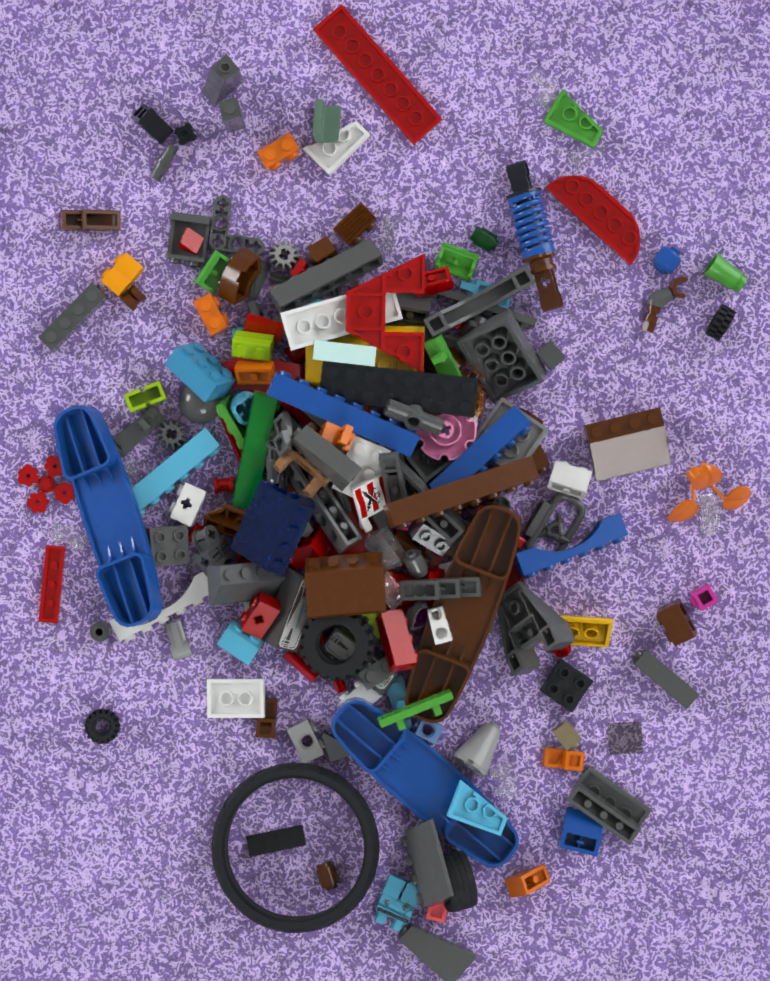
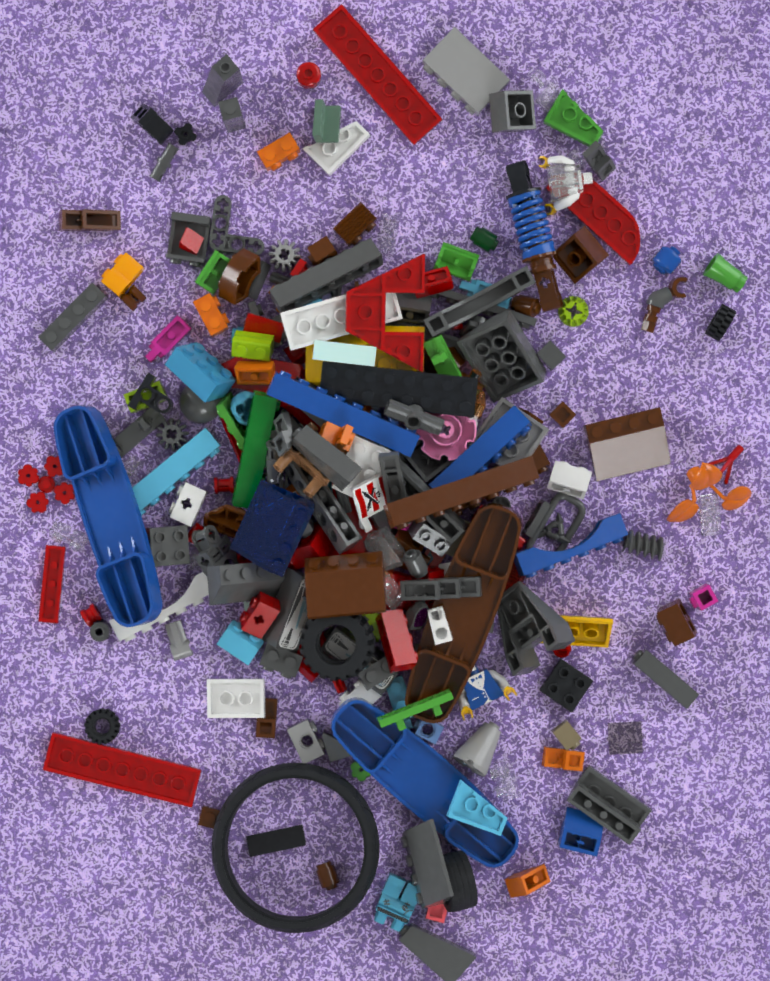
(91, 615): none -> red wheel
(122, 769): none -> red plate
(156, 397): none -> black tile
(168, 338): none -> dark pink hinge
(208, 817): none -> reddish brown plate
(281, 661): none -> dark grey bracket
(308, 75): none -> red head
(361, 775): none -> bright green plant
(464, 71): none -> light grey panel
(481, 689): none -> torso
(512, 111): none -> dark grey brick
(526, 305): none -> reddish brown brick
(562, 414): none -> reddish brown plate
(564, 181): none -> clear torso
(578, 319): none -> lime gear
(580, 254): none -> reddish brown slope
(599, 161): none -> dark grey slope
(644, 544): none -> dark grey piece
(729, 462): none -> red plant

